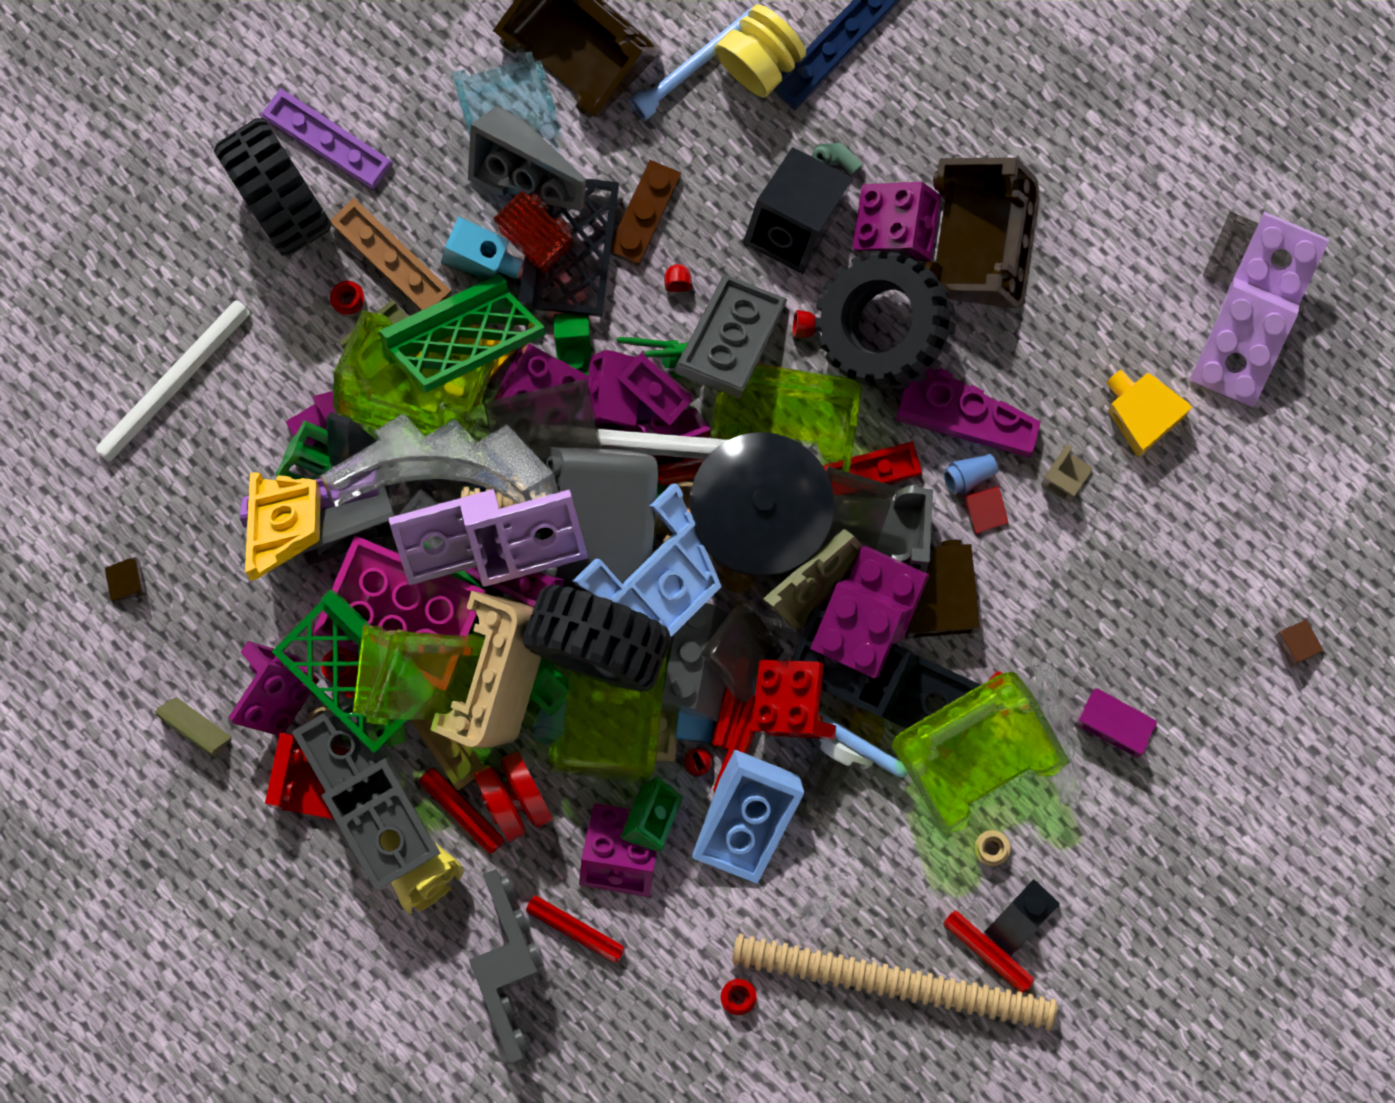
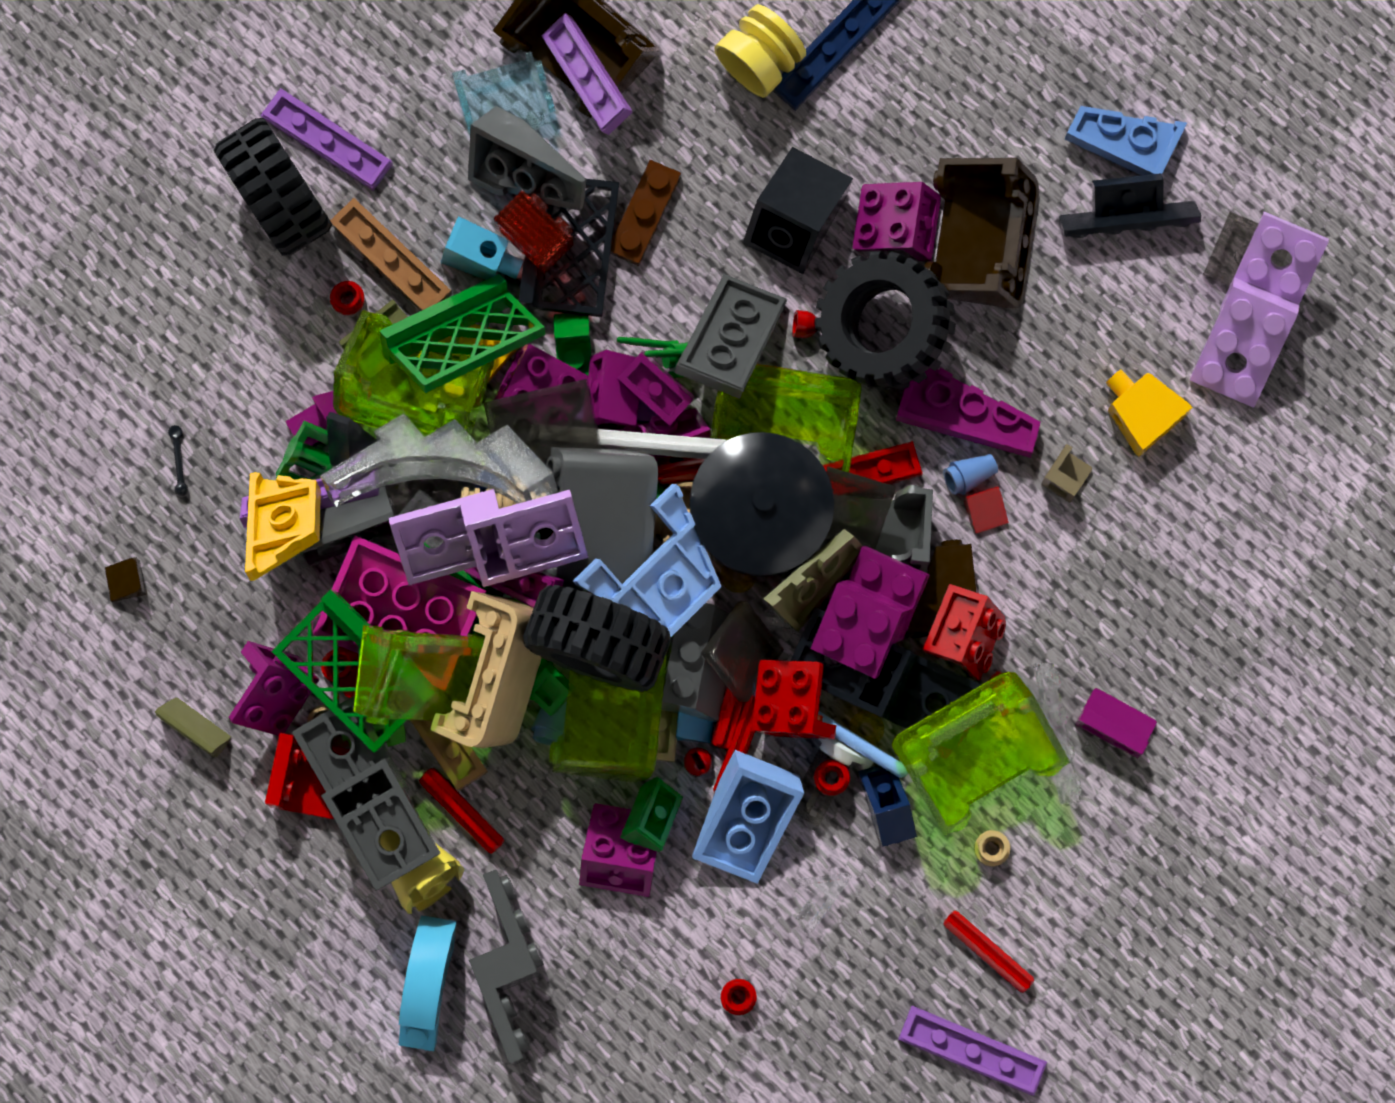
(172, 381): white axle -> none
(176, 433): none -> black hinge
(425, 982): none -> medium azure arch
(512, 796): red wheel -> none
(575, 929): red axle -> none
(587, 74): none -> medium lavender tile
(645, 102): light blue piece -> none
(677, 273): red hinge -> none
(831, 766): none -> red plate
(838, 154): sand green arm -> none
(887, 805): none -> dark blue slope
(895, 982): tan piece -> none
(966, 630): none -> red bracket
(972, 1050): none -> medium lavender tile
(1022, 917): black slope -> none
(1127, 141): none -> medium blue wing
(1129, 205): none -> black bracket
(1299, 643): reddish brown slope -> none

